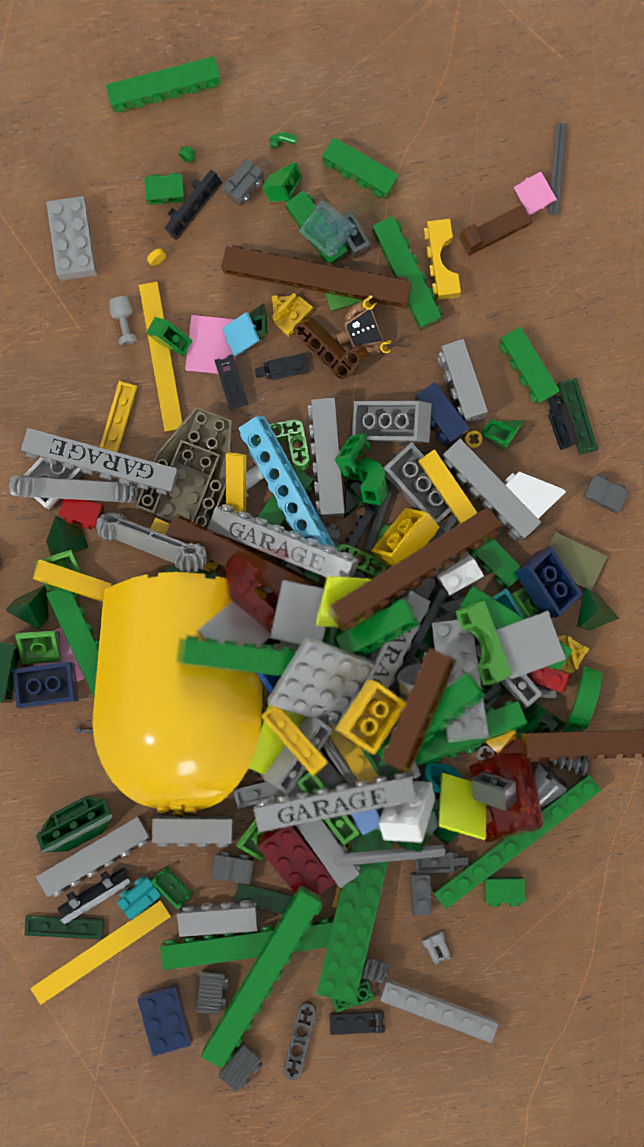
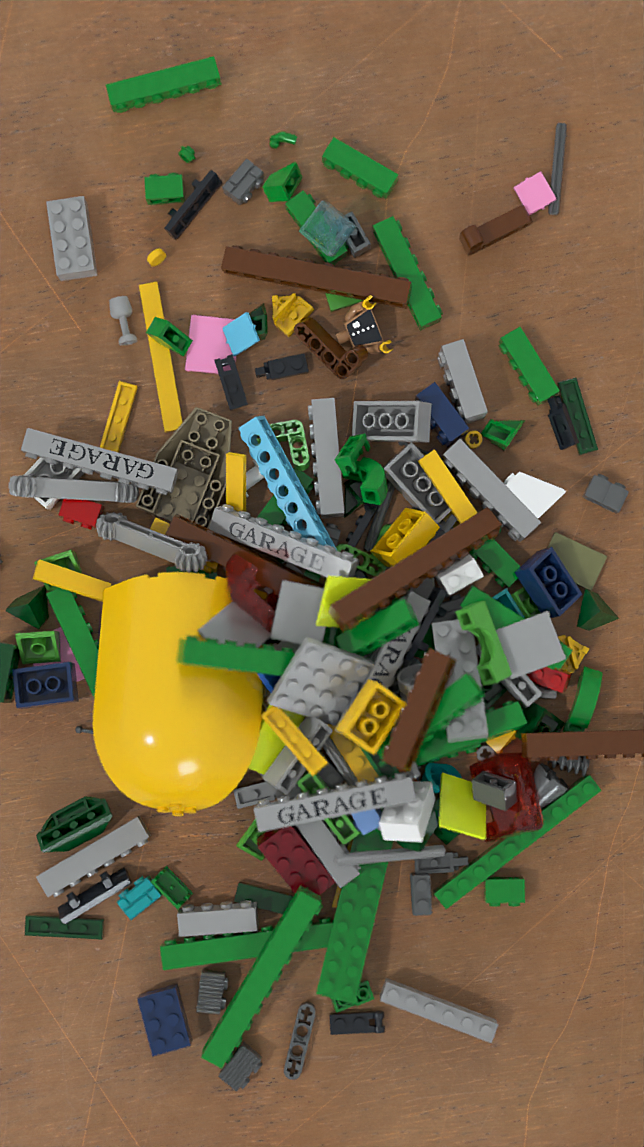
(65, 537): dark green slope -> none
(100, 952): yellow tile -> none
(193, 829): light grey brick -> none
(232, 867): dark grey brick -> none
(375, 970): dark grey gear -> none
(434, 940): light grey piece -> none
(446, 283): yellow arch -> none

